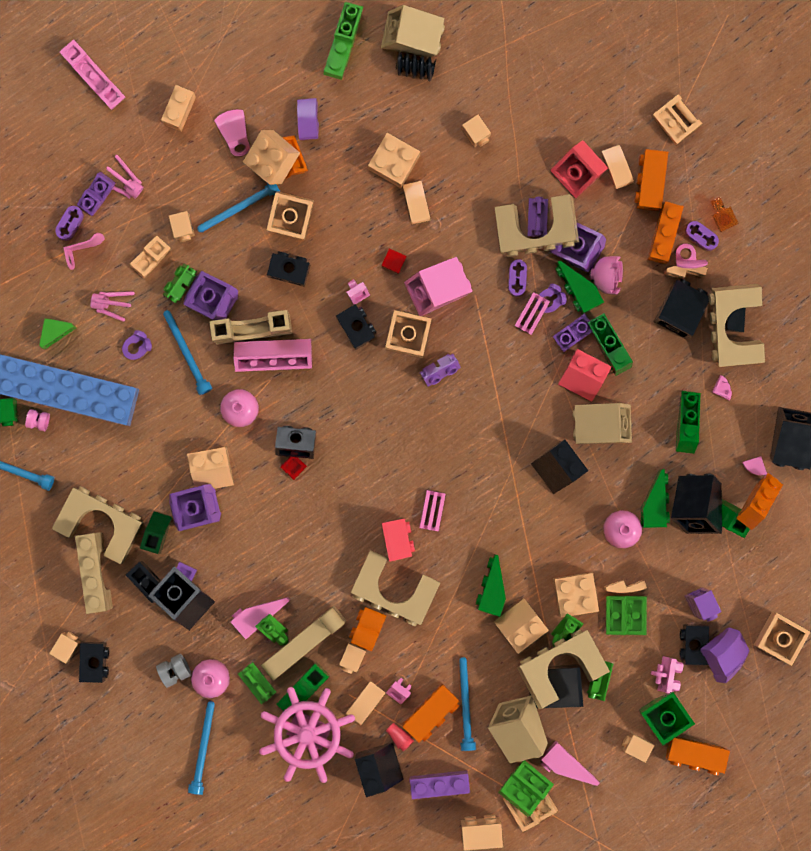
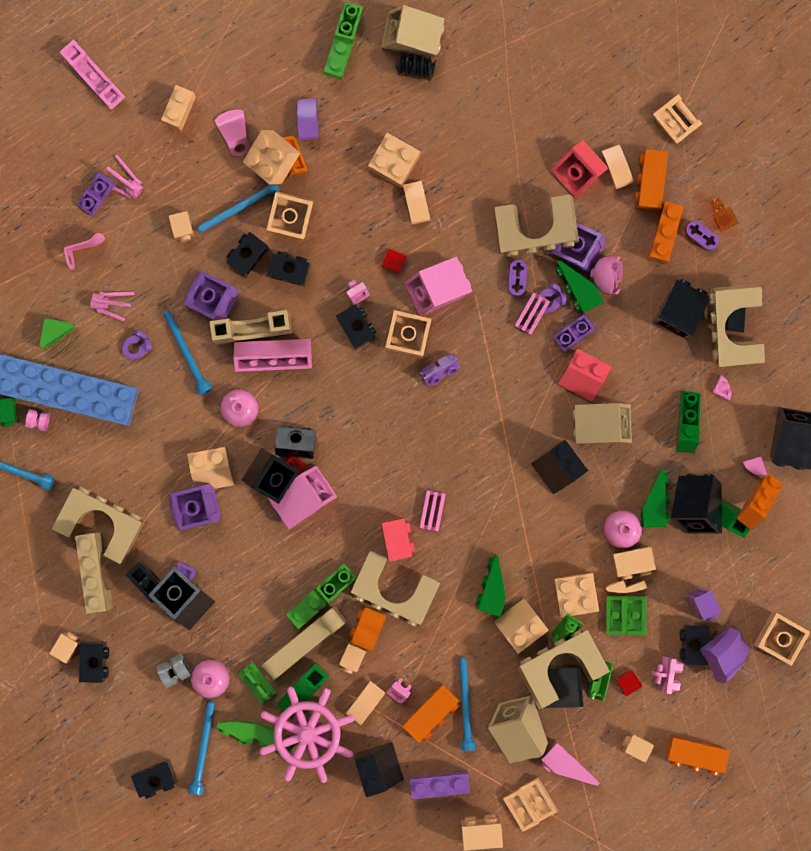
(65, 220): medium lavender beam -> none
(150, 257): light nougat slope -> none
(156, 533): dark green slope -> none
(163, 771): none -> black brick
(182, 276): bright green hinge -> none
(245, 265): none -> black brick
(246, 620): bright pink slope -> none
(246, 731): none -> bright green slope
(270, 475): none -> black slope
(273, 630): bright green hinge -> none
(304, 497): none -> bright pink slope
(320, 596): none -> bright green slope
(400, 737): coral cone -> none
(476, 131): light nougat brick -> none
(525, 788): bright green slope -> none
(537, 217): medium lavender hinge -> none
(610, 345): green slope -> none
(629, 683): none -> red tile
(633, 562): none -> light nougat brick
(666, 717): green slope -> none
(680, 273): light nougat slope -> none
(691, 262): bright pink piece -> none

